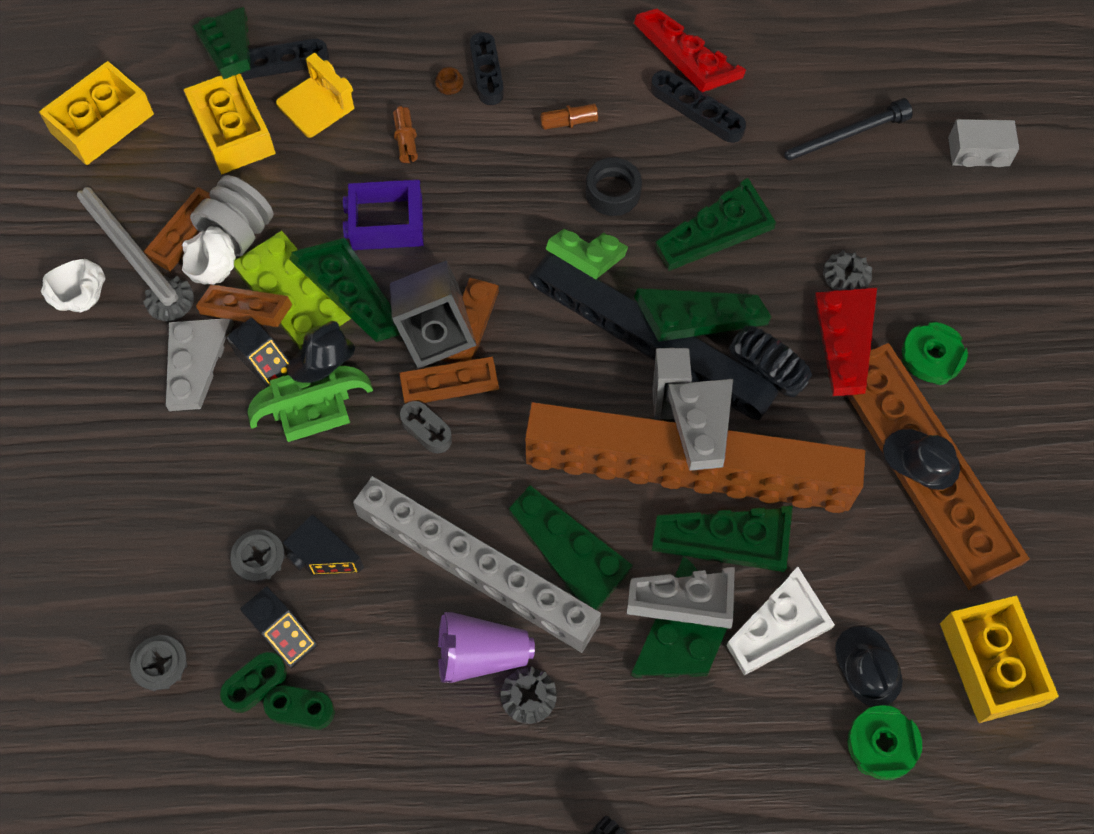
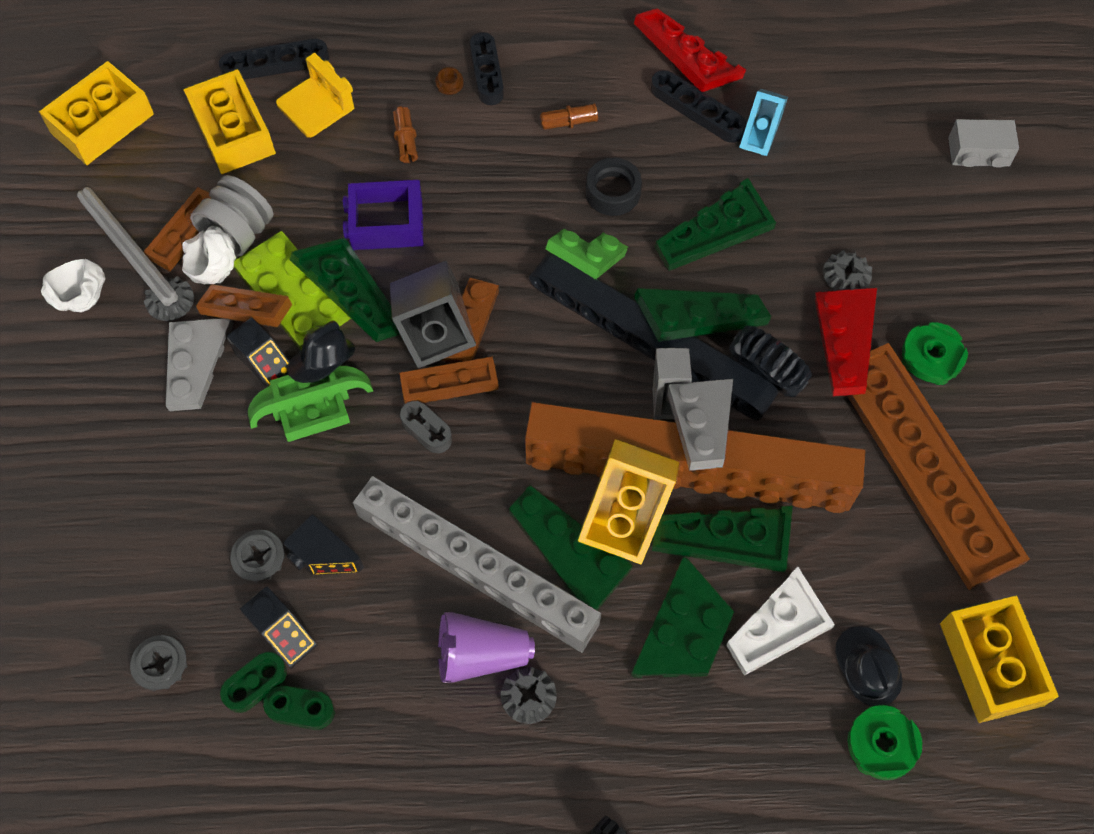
(226, 41): dark green wing -> none
(629, 501): none -> yellow brick
(691, 599): light grey wing -> none
(763, 121): none -> medium azure slope
(897, 112): black piece -> none
(922, 458): black piece -> none

